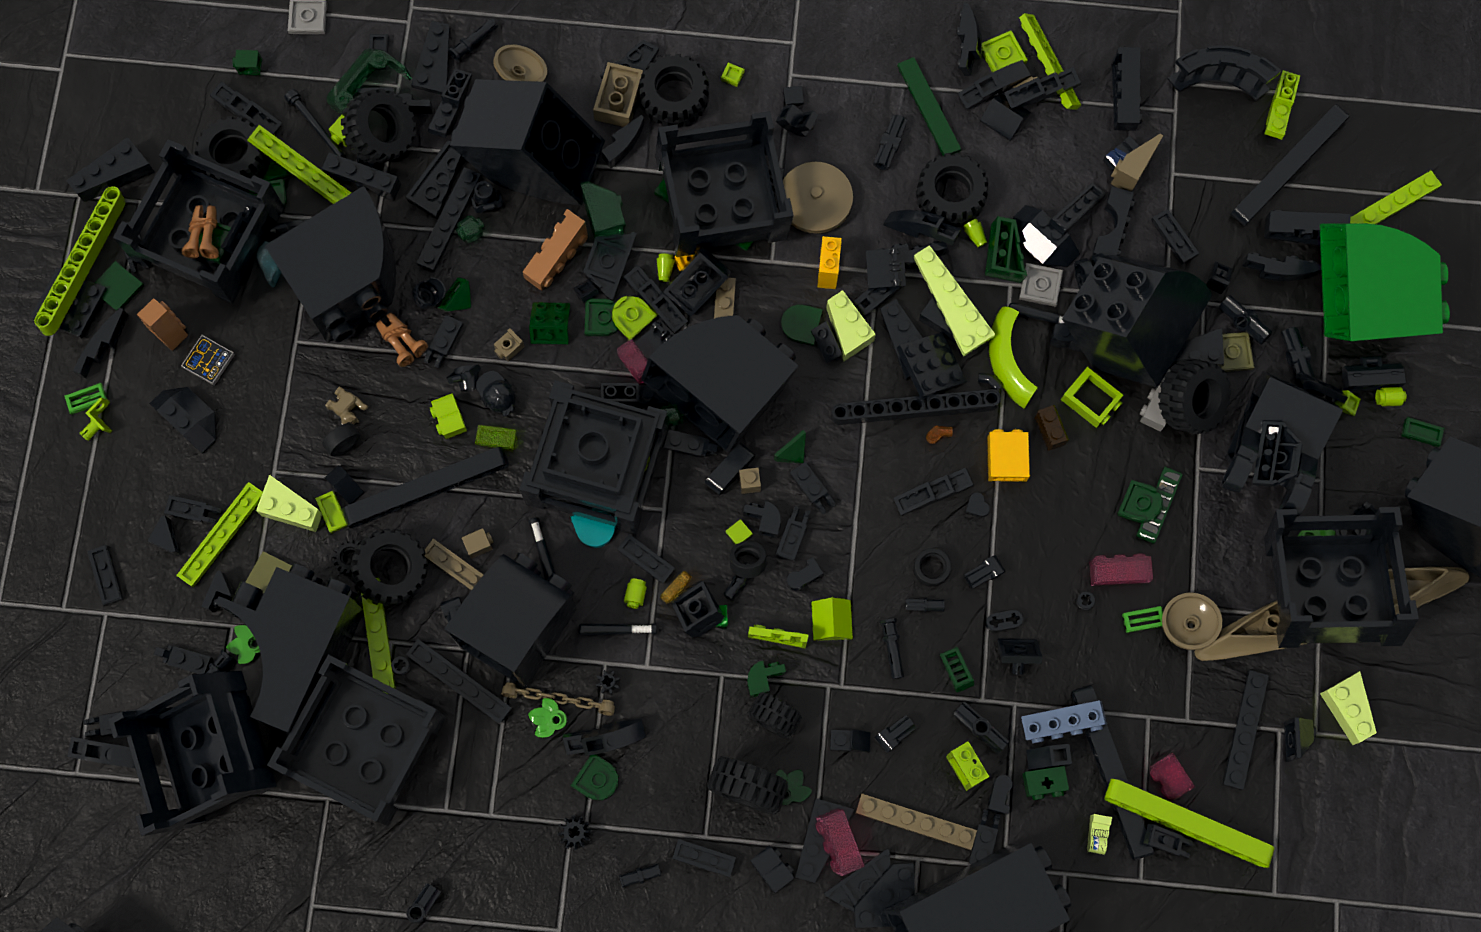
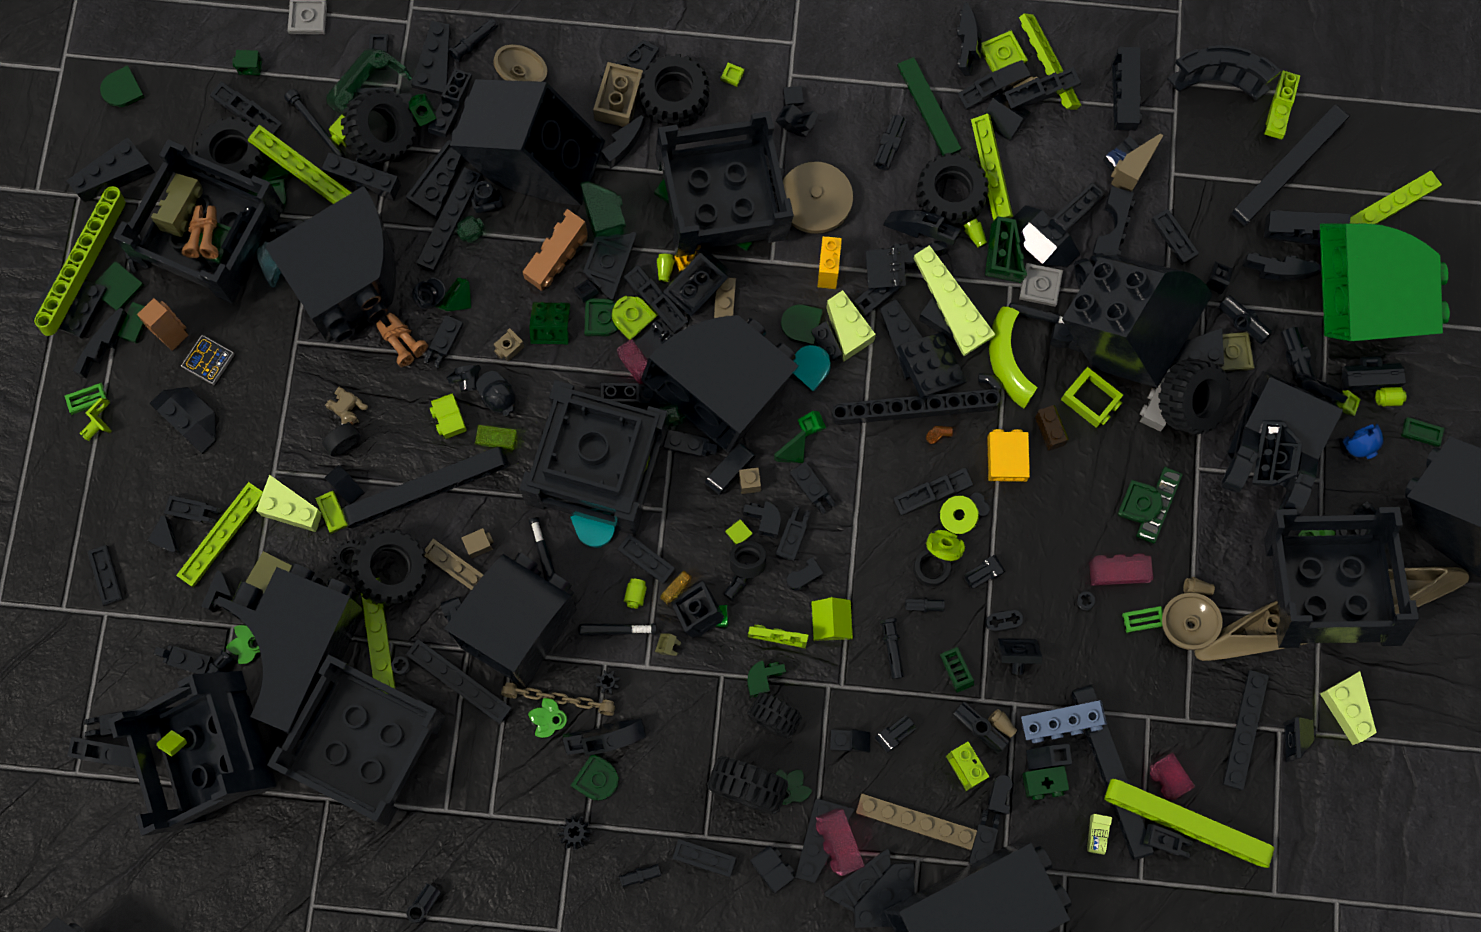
(121, 88): none -> dark green tile
(132, 325): none -> dark green tile
(171, 743): none -> lime tile
(178, 206): none -> olive wedge
(425, 116): none -> dark green brick
(666, 644): none -> olive tile
(812, 423): none -> green slope
(813, 365): none -> teal tile
(948, 510): none -> lime tile
(951, 552): none -> lime tile
(992, 166): none -> lime plate
(1002, 723): none -> dark tan cone
(1194, 585): none -> dark tan cone
(1365, 442): none -> blue cylinder

